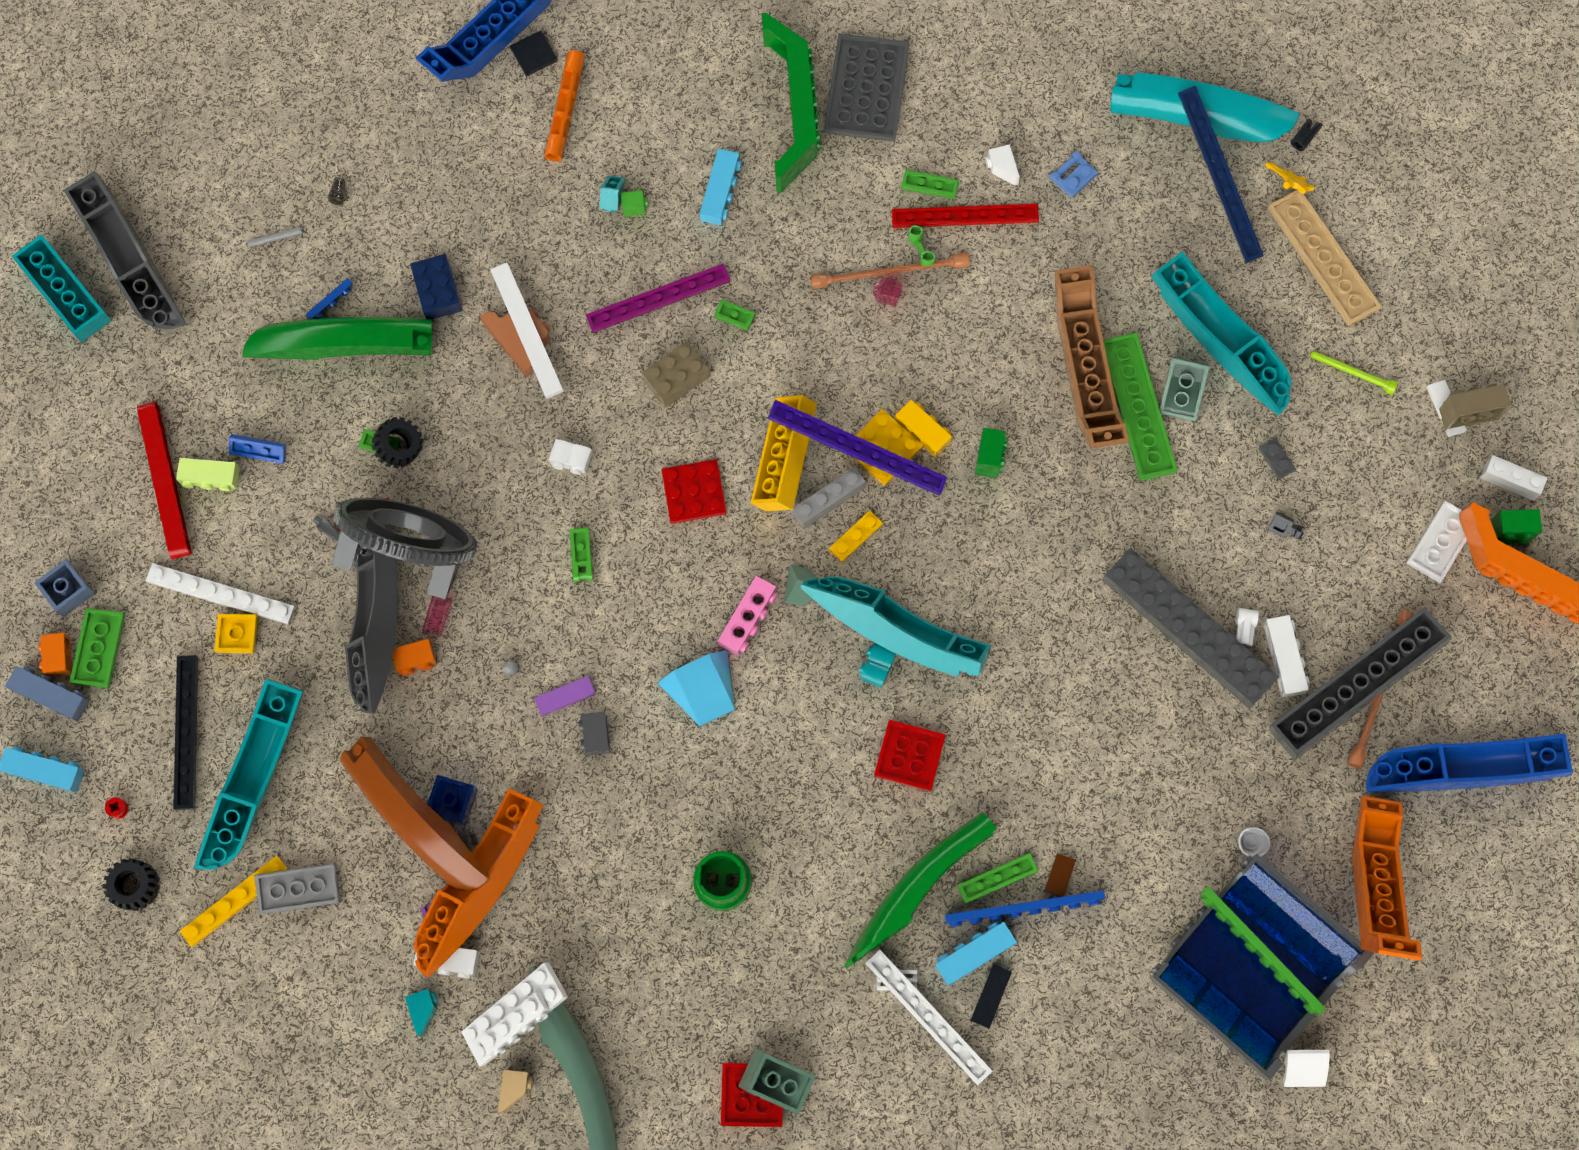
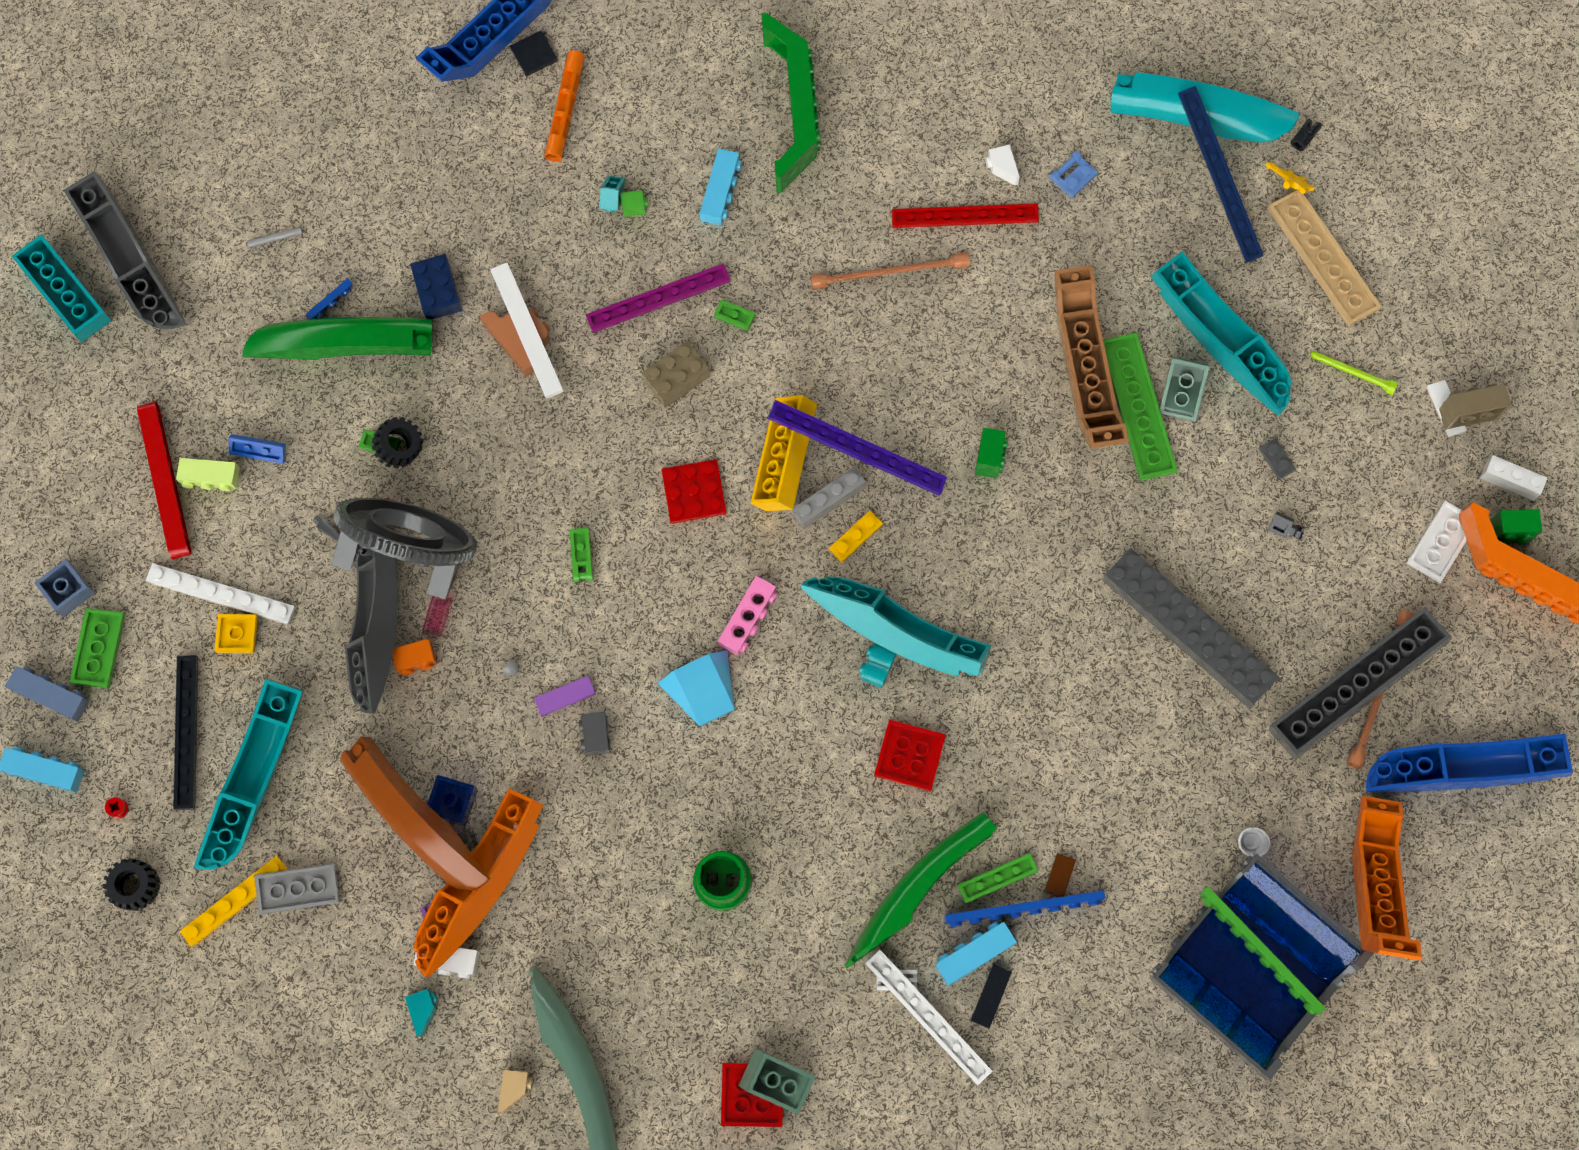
(55, 654): orange brick -> none
(337, 193): clear smoke cone -> none
(514, 1014): white plate -> none
(570, 457): white brick -> none
(793, 592): sand green slope -> none
(866, 87): dark grey plate -> none
(887, 291): clear pink brick -> none
(890, 435): yellow plate -> none
(915, 237): bright green bar -> none
(924, 428): yellow brick -> none
(929, 184): bright green plate -> none
(1246, 623): white piece -> none
(1286, 656): white brick -> none
(1306, 1068): white slope -> none

